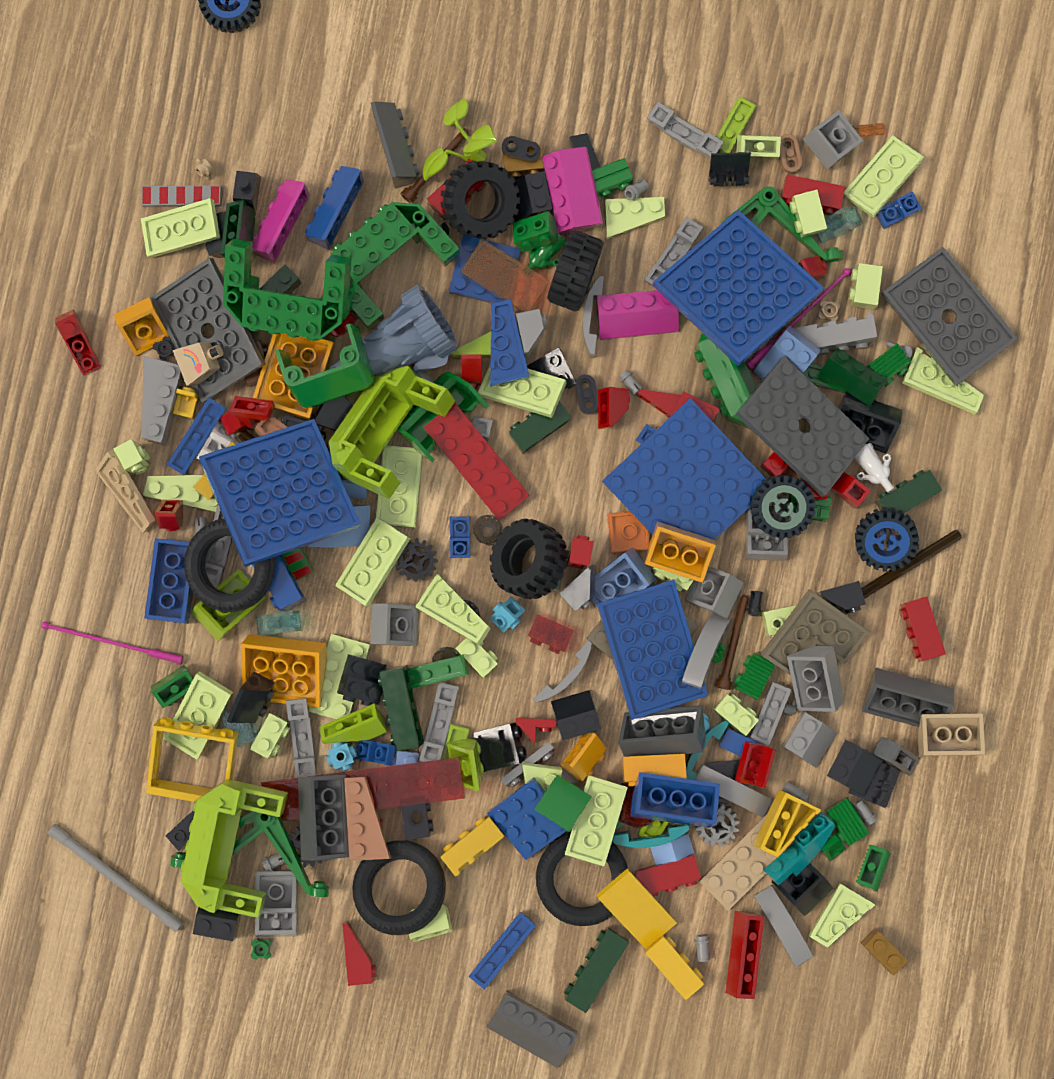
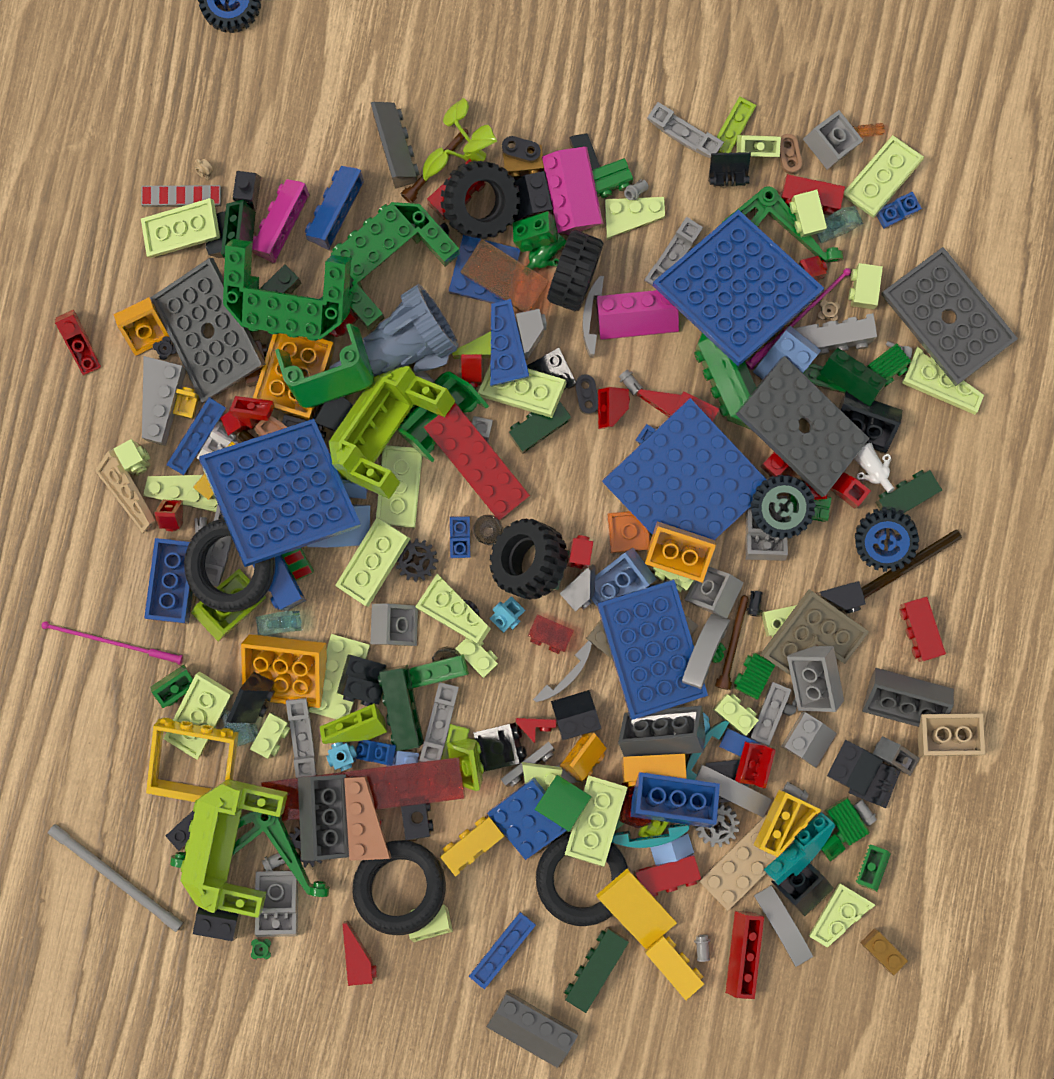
(198, 361): tan torso -> none

